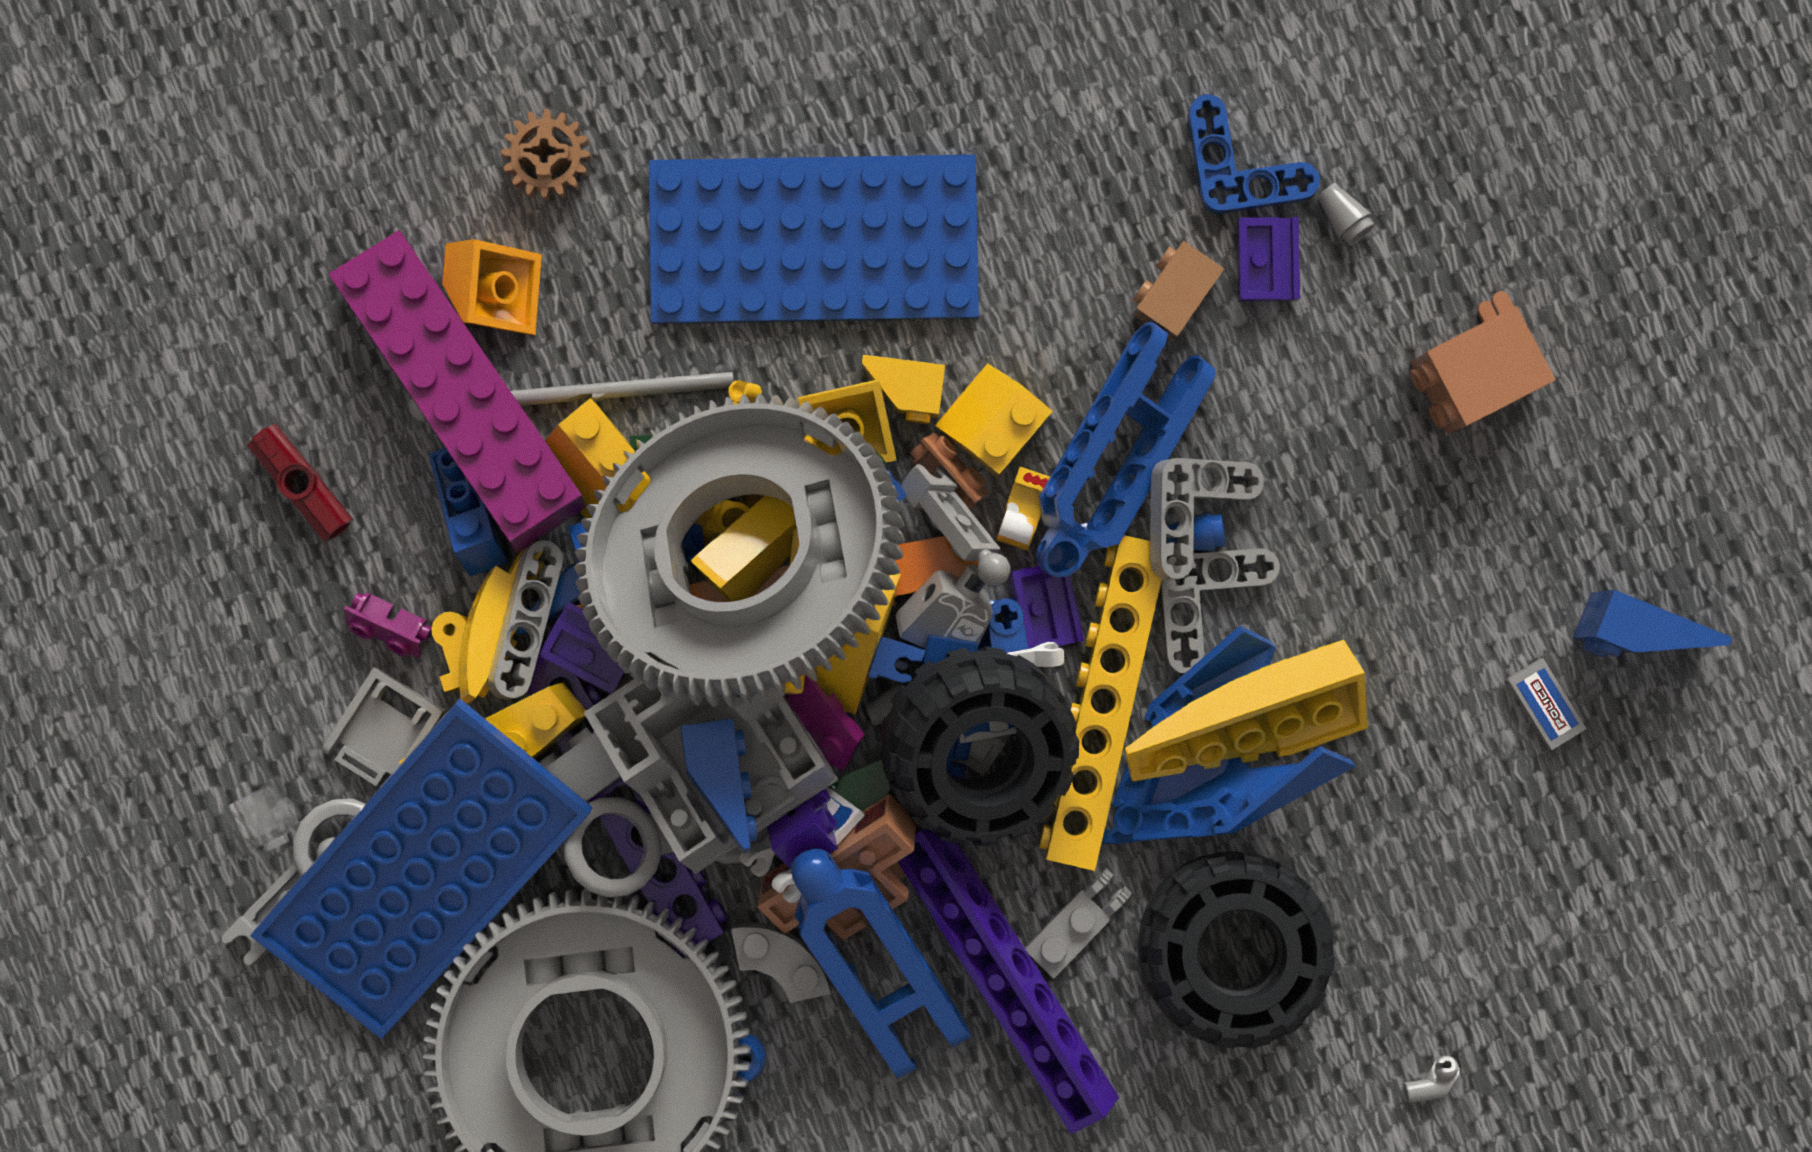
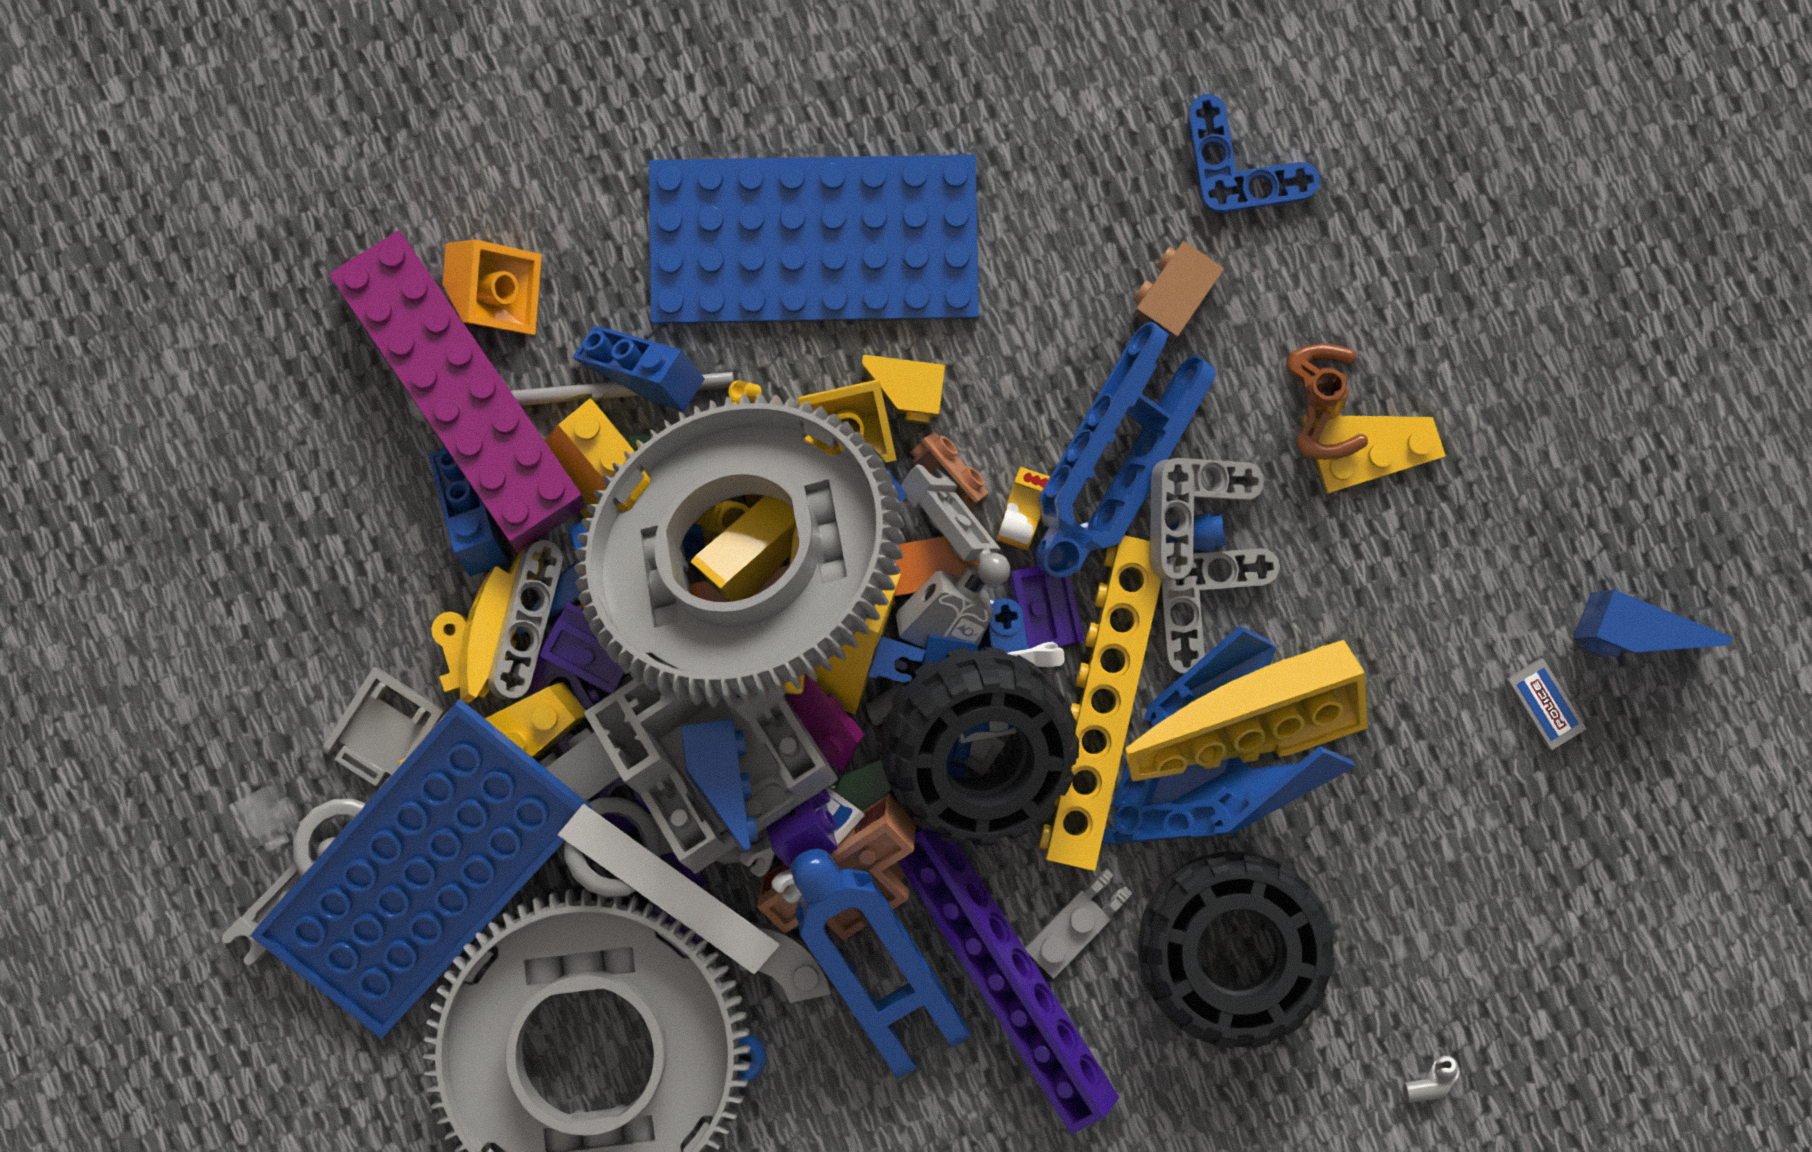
(283, 463): dark red piece -> none
(371, 619): magenta hinge -> none
(546, 172): medium nougat gear -> none
(641, 366): none -> blue slope
(668, 889): none -> white sticker
(994, 419): yellow slope -> none
(1268, 259): dark purple plate -> none
(1324, 399): none -> dark orange piece
(1345, 214): light grey cone -> none
(1391, 447): none -> yellow wing
(1481, 367): nougat container -> none

